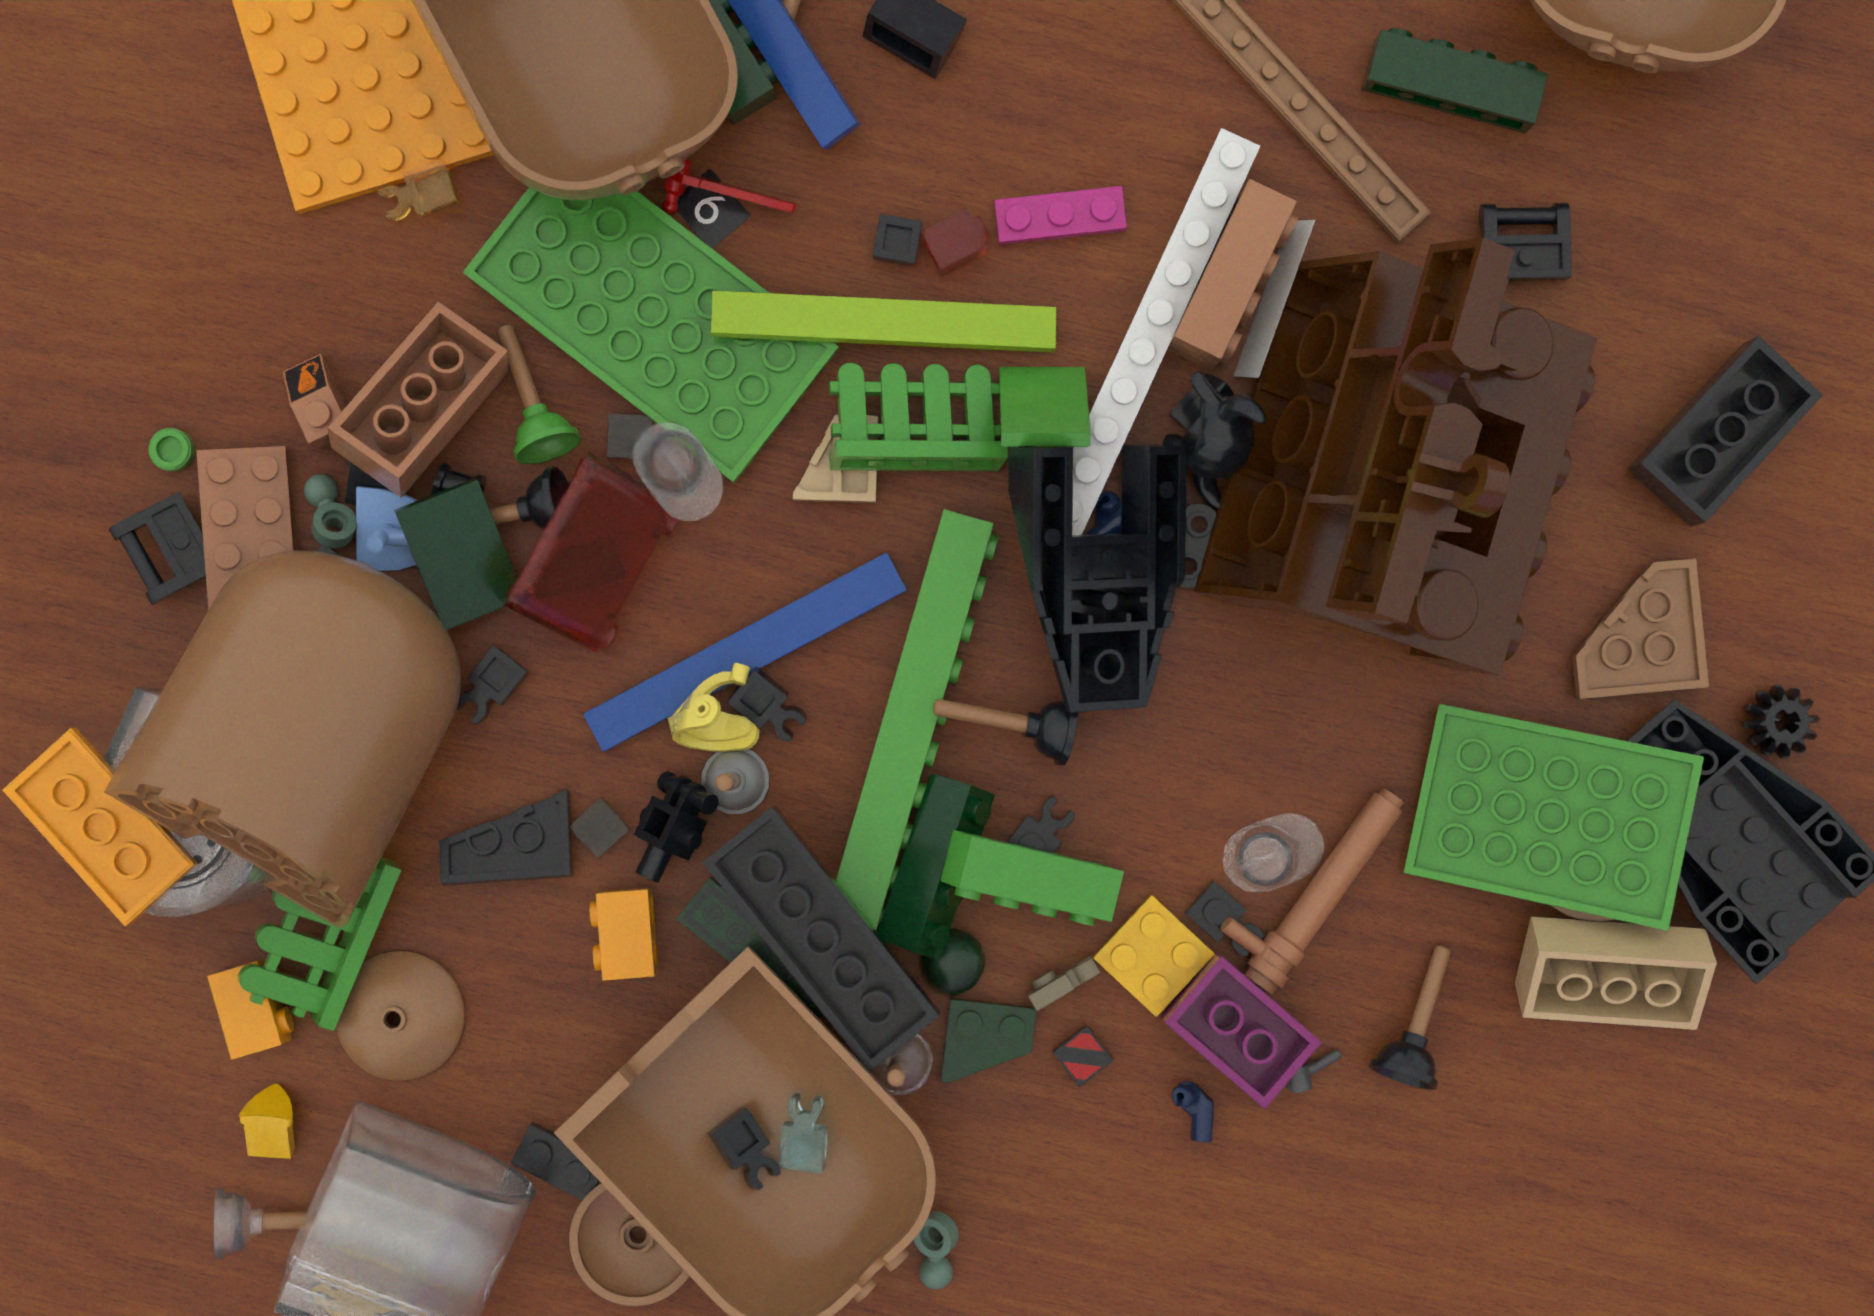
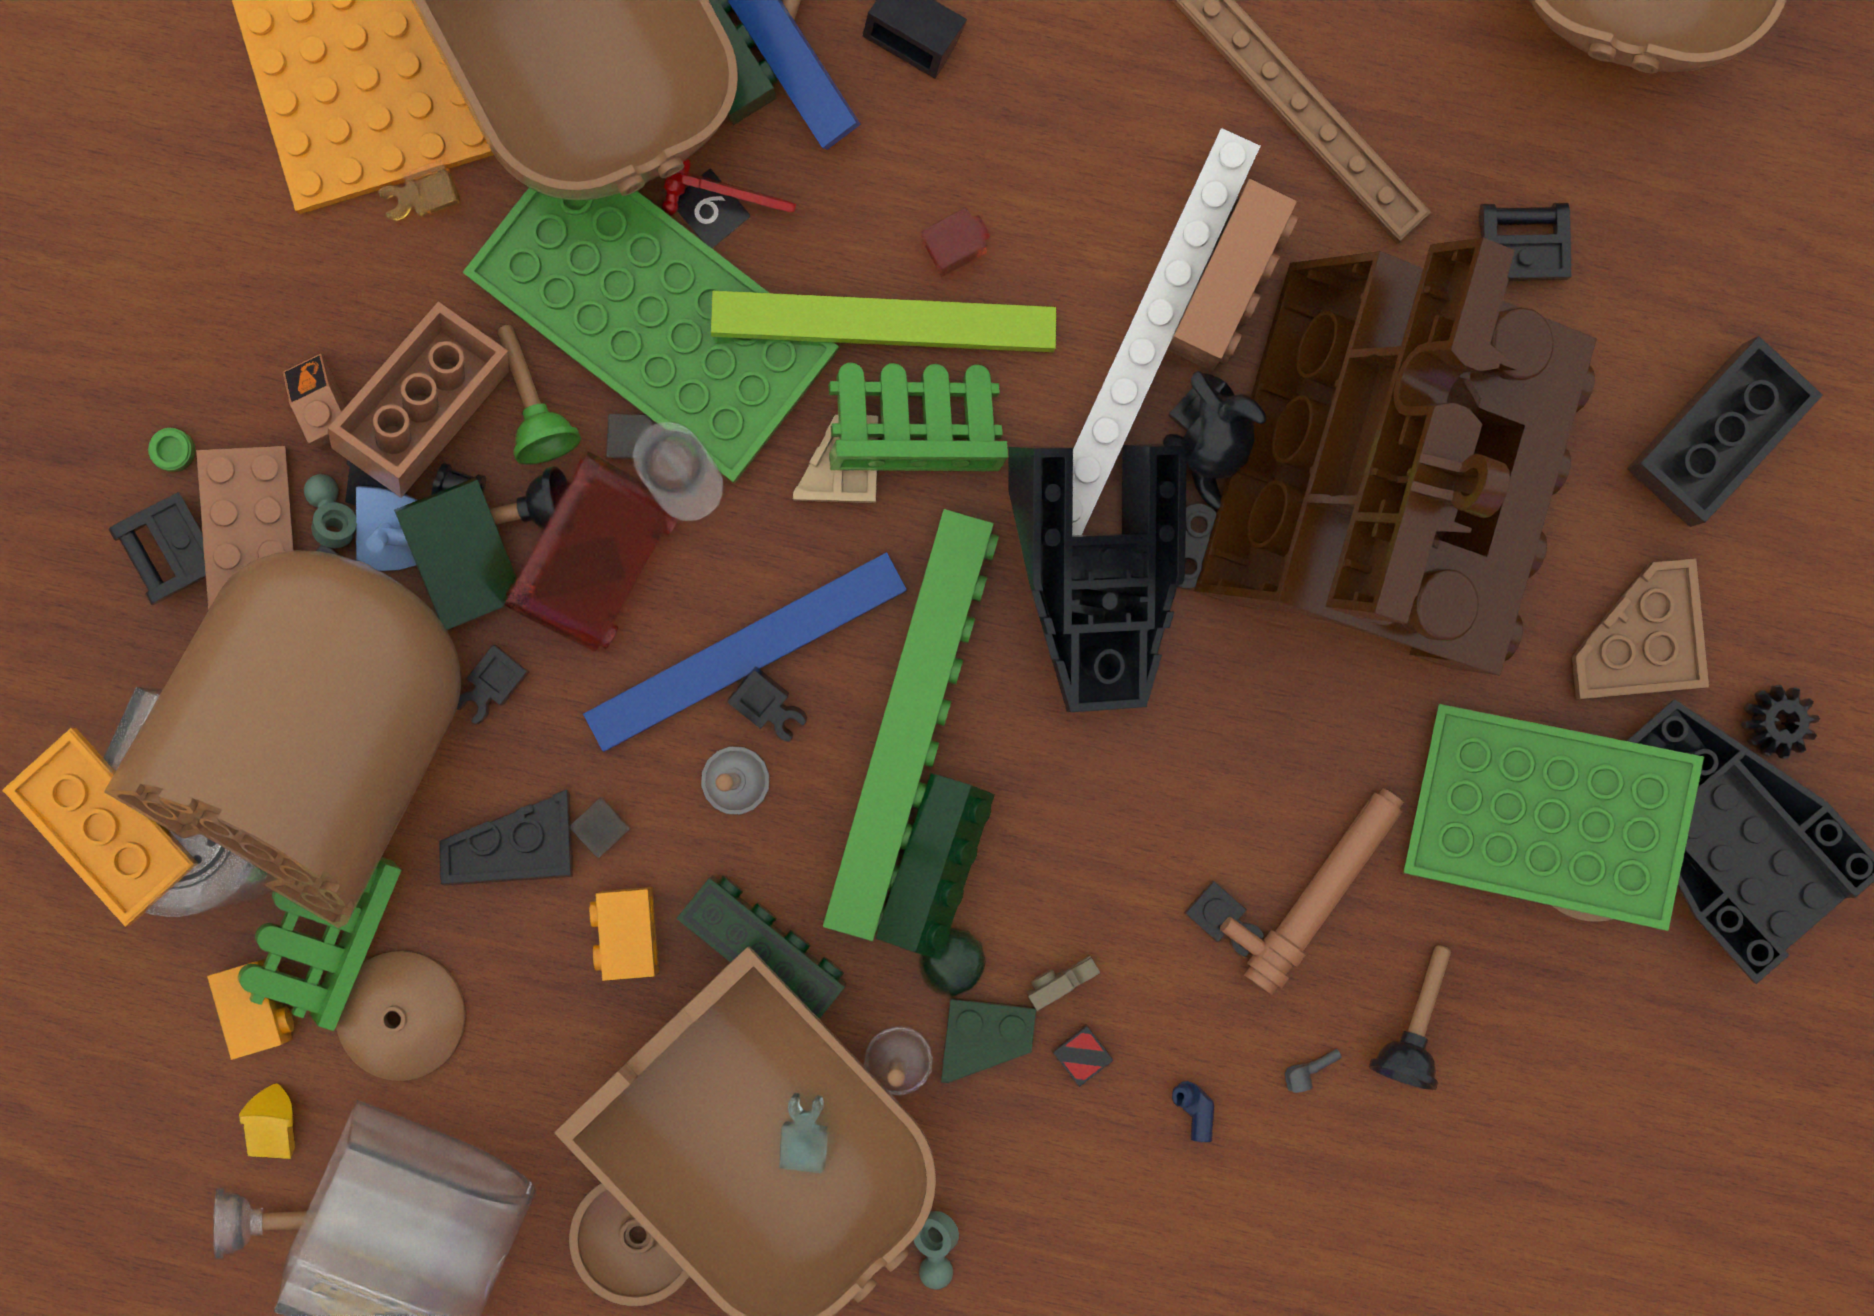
(550, 1160): black plate -> none
(673, 823): black piece -> none
(704, 726): light yellow helmet -> none
(740, 1143): black plate -> none
(822, 938): black brick -> none
(897, 240): black plate -> none
(1031, 876): bright green brick -> none
(1040, 833): black plate -> none
(1044, 407): bright green tile -> none
(1051, 728): piece -> none
(1060, 215): dark pink plate -> none
(1108, 515): dark blue arm -> none
(1153, 955): yellow plate -> none
(1240, 1030): magenta brick -> none
(1273, 302): white sticker -> none
(1273, 852): clear piece -> none
(1455, 80): dark green brick -> none
(1614, 973): tan brick -> none

